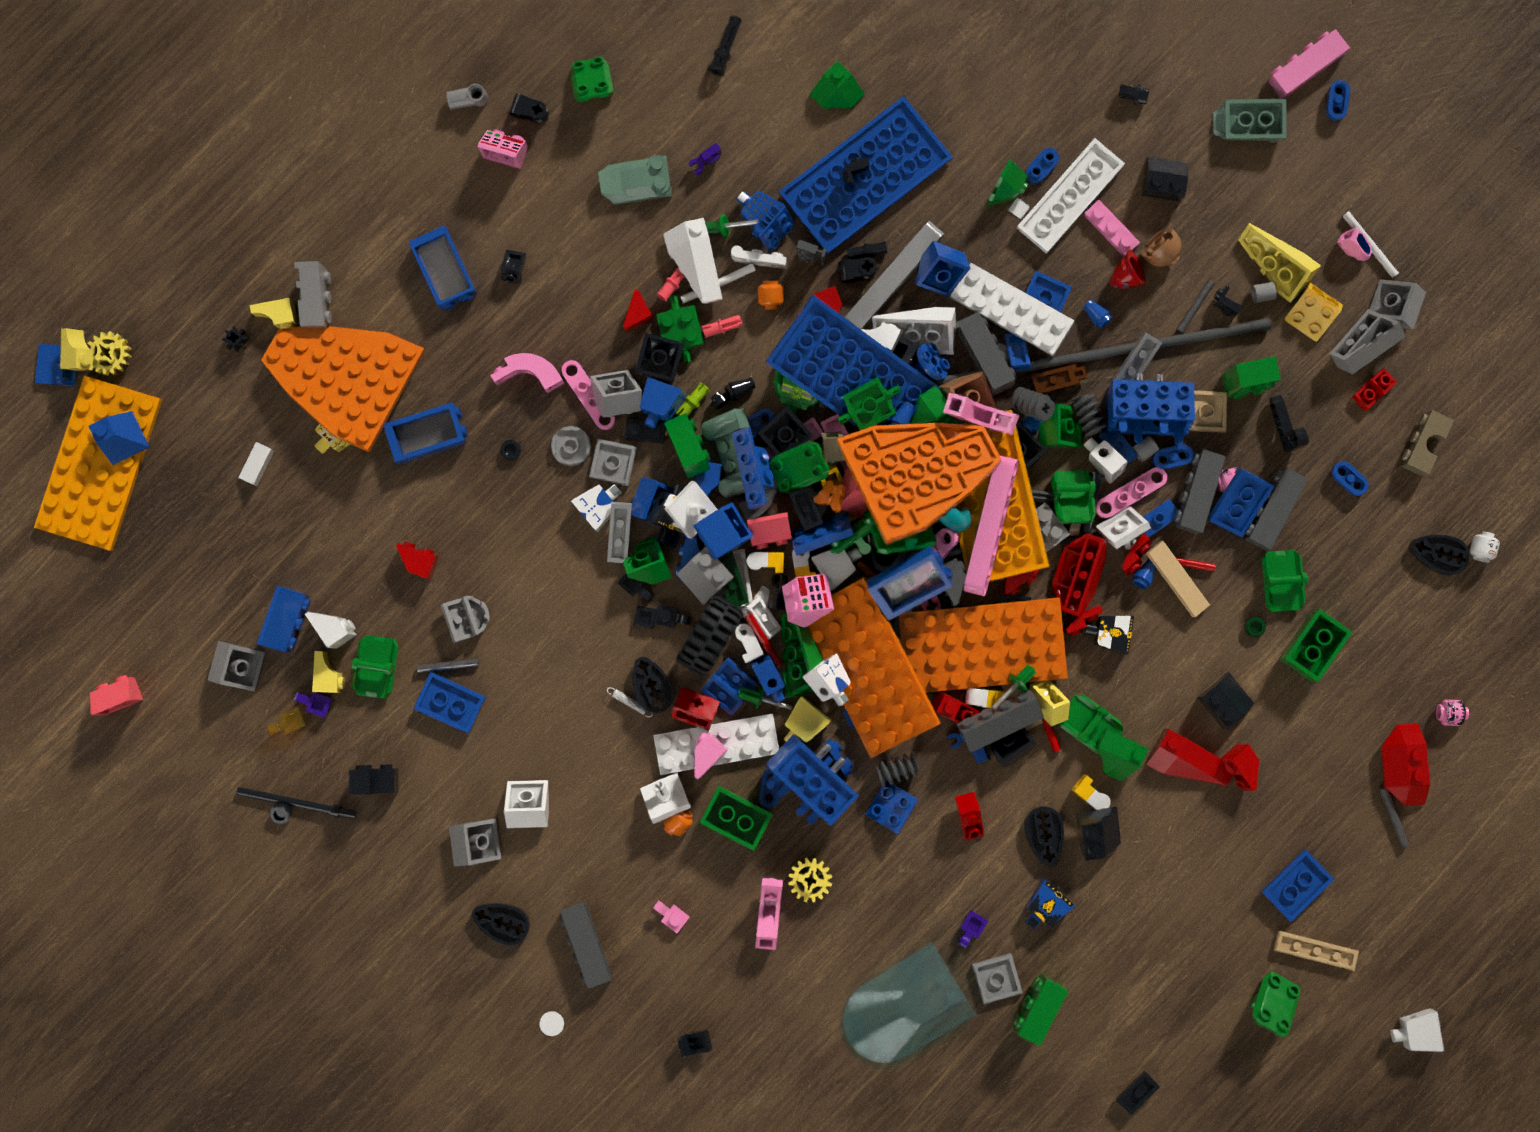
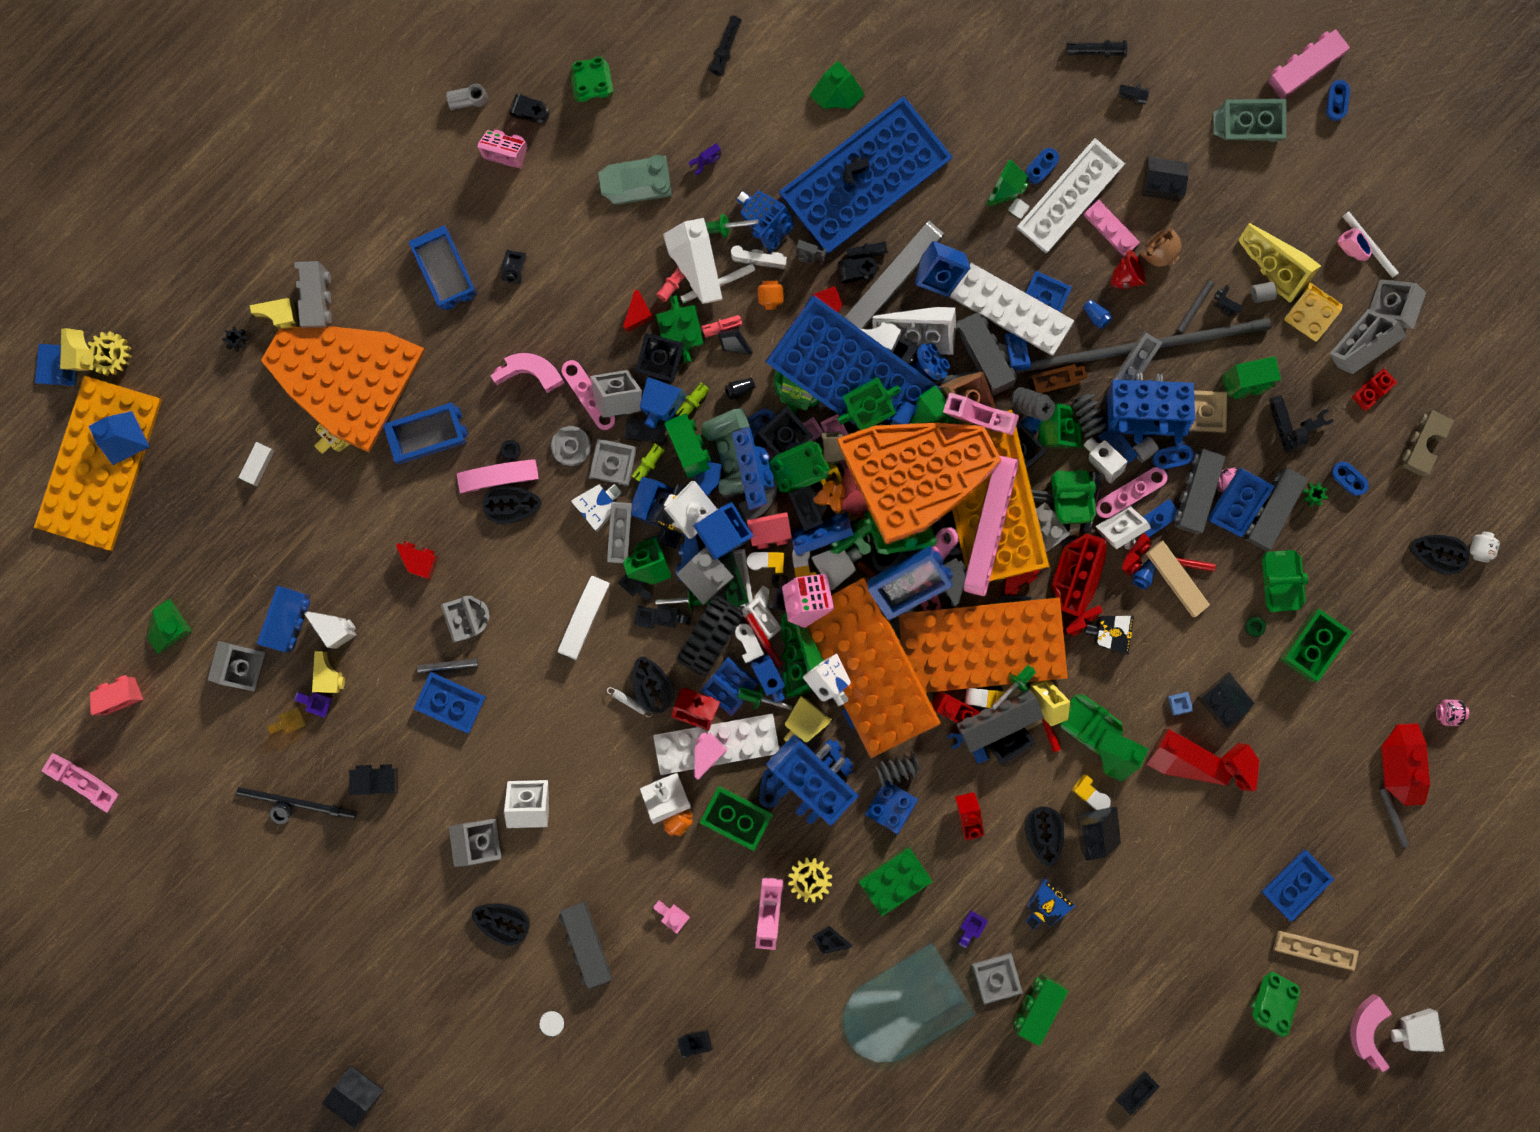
(81, 781): none -> bright pink slope
(166, 626): none -> green slope
(352, 1096): none -> black slope
(374, 666): green shield -> none
(497, 475): none -> bright pink slope
(506, 494): none -> black piece
(583, 617): none -> white slope
(648, 462): none -> lime pin
(692, 600): none -> piece
(719, 400): black plate -> none
(734, 342): none -> black piece
(830, 940): none -> black piece
(895, 880): none -> green brick
(957, 519): teal cylinder -> none
(1106, 49): none -> black pin
(1180, 704): none -> medium blue tile
(1310, 425): none -> black plate
(1311, 489): none -> green gear
(1362, 1030): none -> bright pink arch

